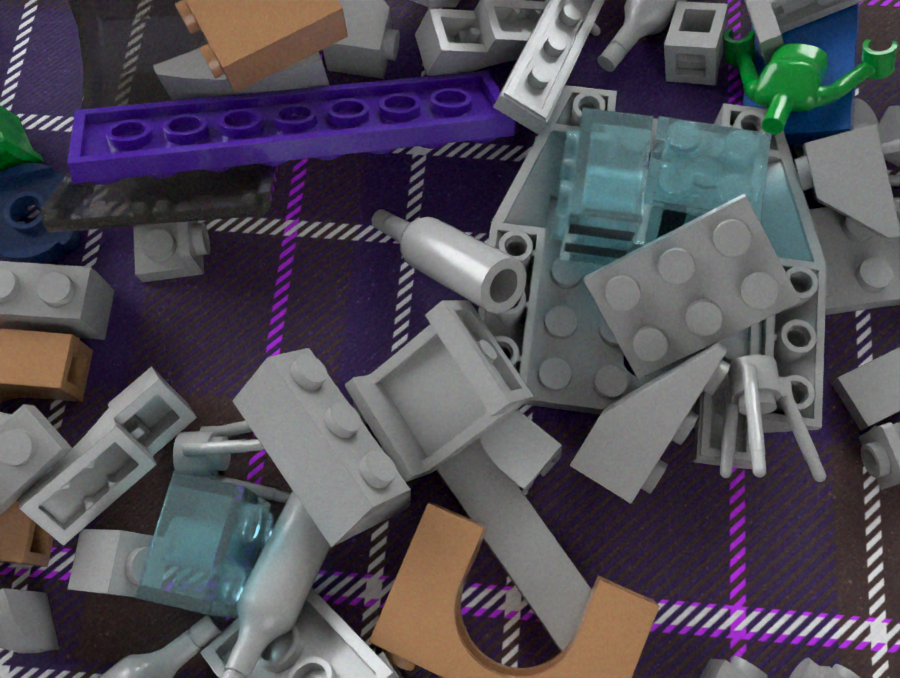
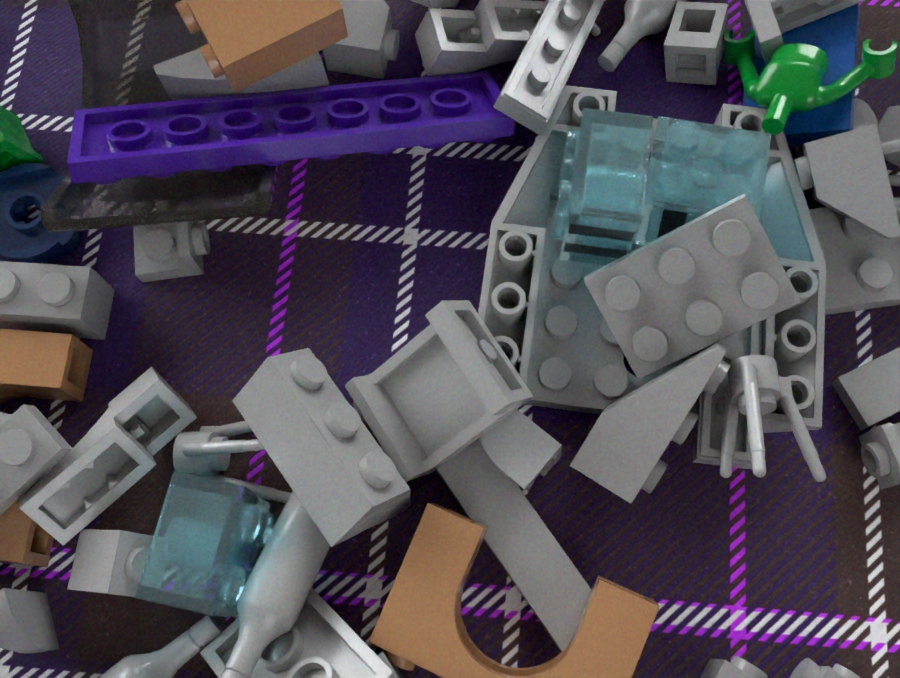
(457, 260): light grey piece -> none

